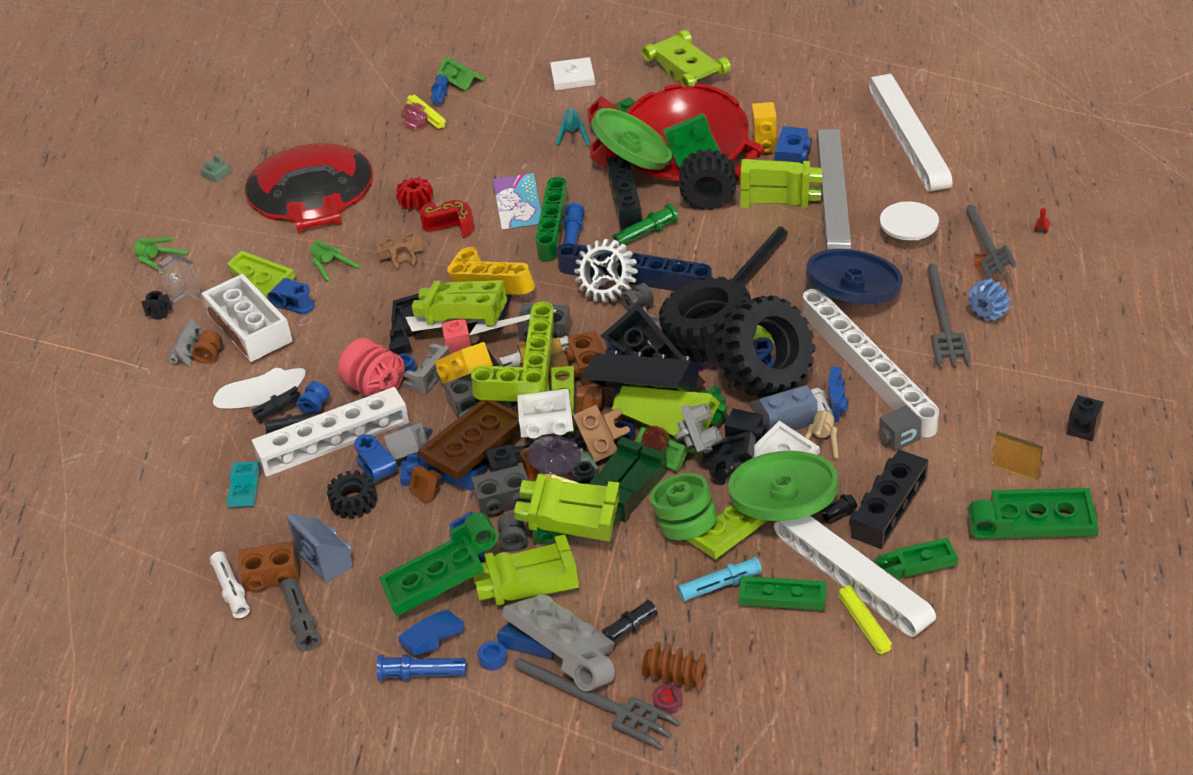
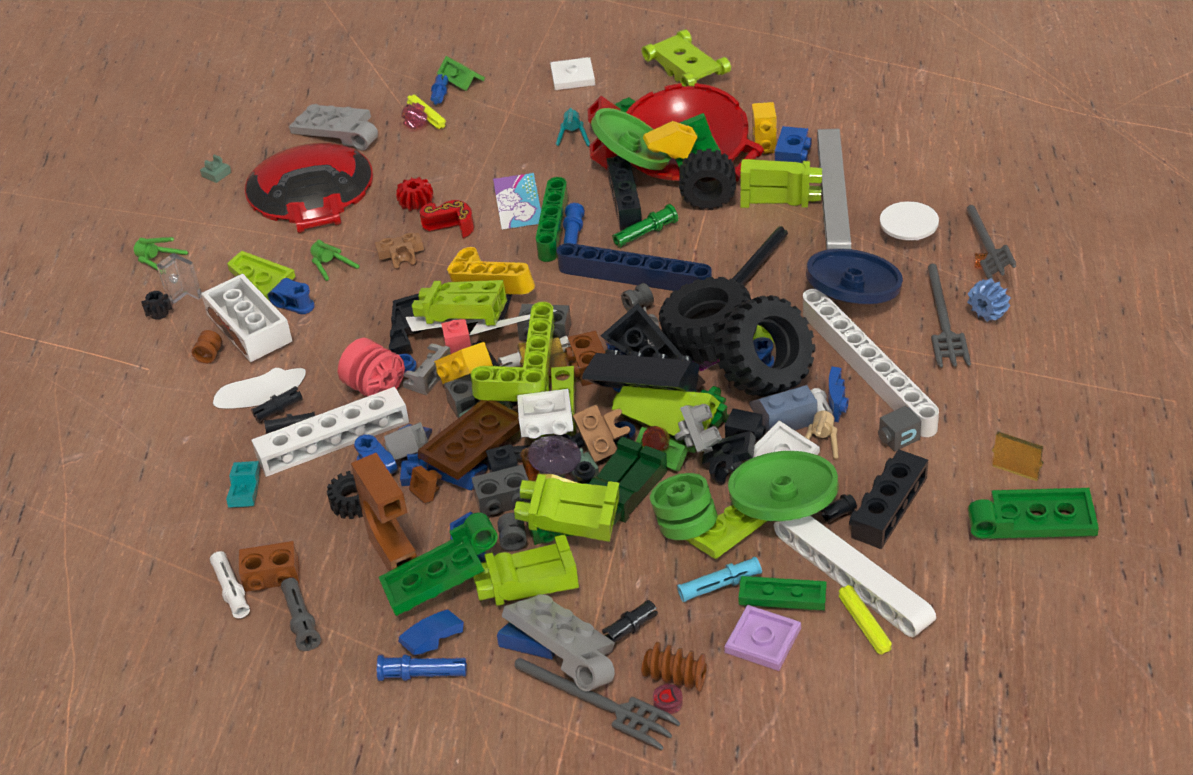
(185, 343): light grey hinge -> none
(312, 401): blue wheel -> none
(320, 547): sand blue slope -> none
(337, 122): none -> light grey hinge
(381, 505): none -> dark orange arch
(492, 655): blue tile -> none
(589, 396): dark orange piece -> none
(611, 264): white gear -> none
(672, 139): none -> yellow slope
(763, 637): none -> lavender tile
(910, 133): white beam -> none
(918, 558): green hinge -> none
(1042, 221): red hand -> none
(1085, 418): black brick -> none

